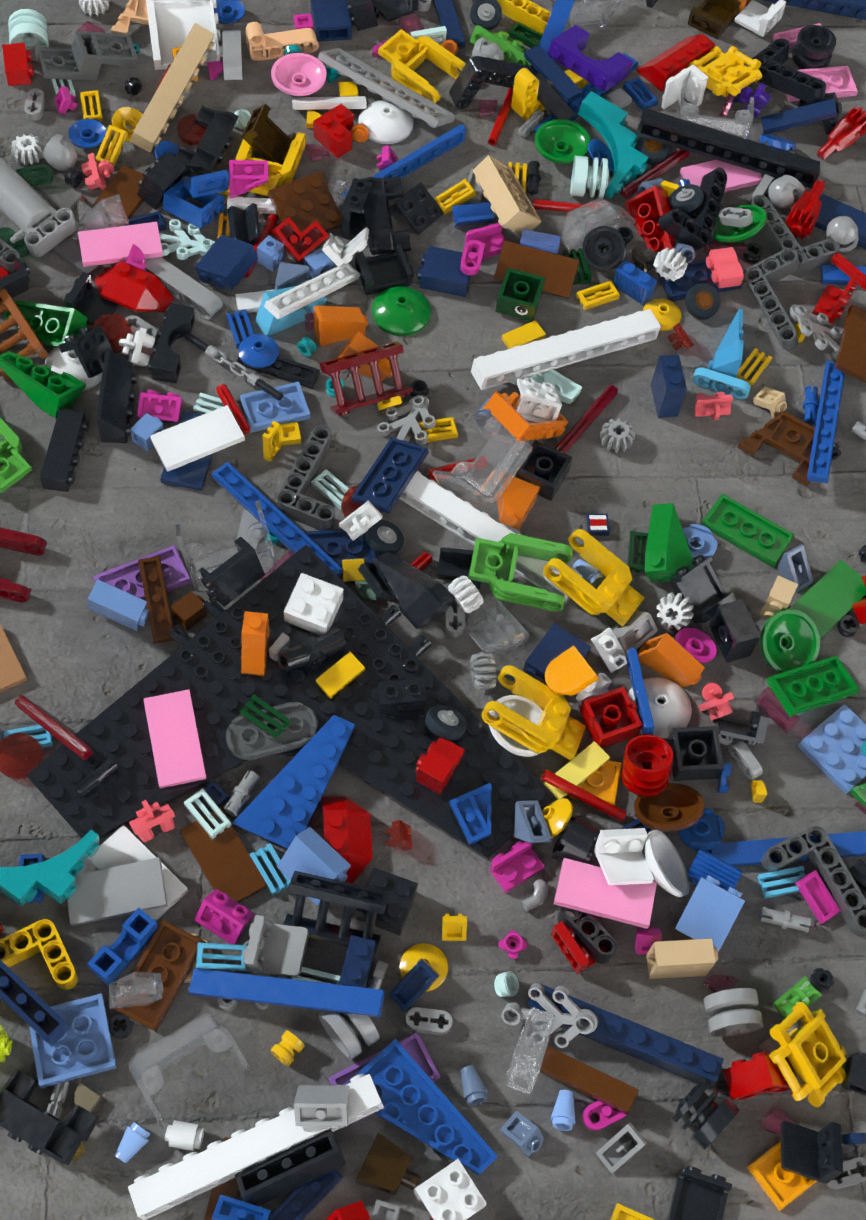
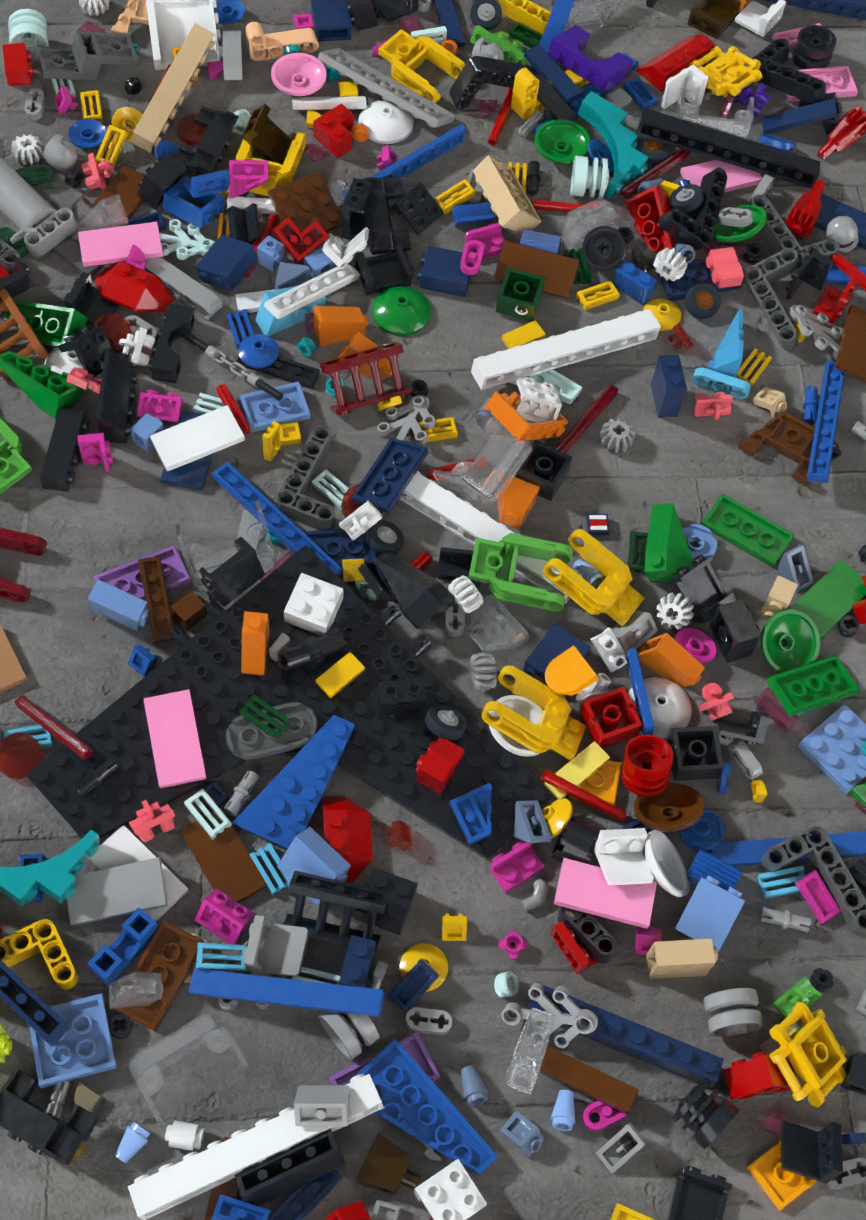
(84, 380): none -> coral plate
(95, 450): none -> dark pink bracket
(142, 660): none -> blue tile
(287, 1048): yellow wheel -> none
(720, 982): clear pink tile -> none
(781, 191): light grey helmet -> none
(813, 271): none -> black bracket

